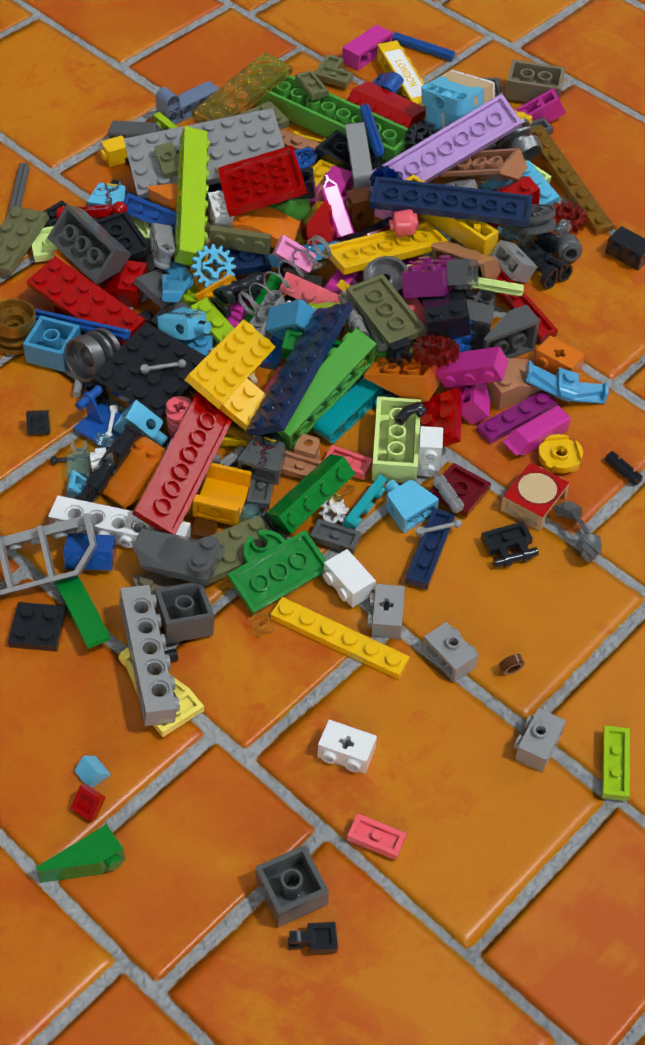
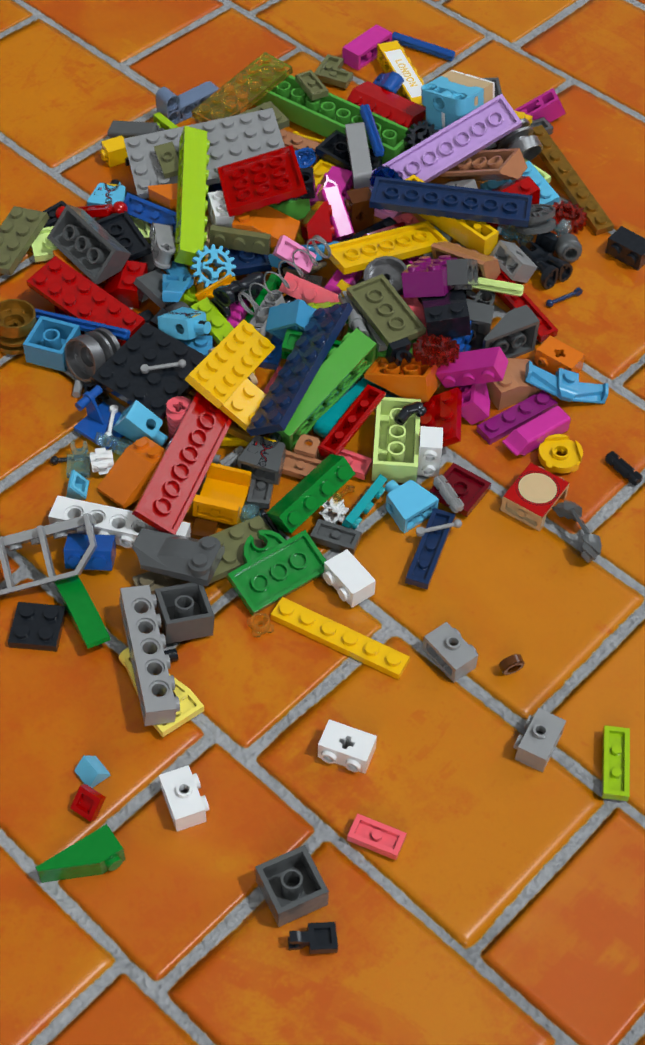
(19, 186): dark grey axle -> none
(38, 422): black tile -> none
(99, 479): black piece -> none
(183, 798): none -> white brick
(351, 421): none -> red slope
(388, 611): light grey brick -> none
(404, 223): coral head -> none
(507, 538): black plate -> none
(531, 80): dark tan brick -> none
(578, 291): none -> dark blue hinge

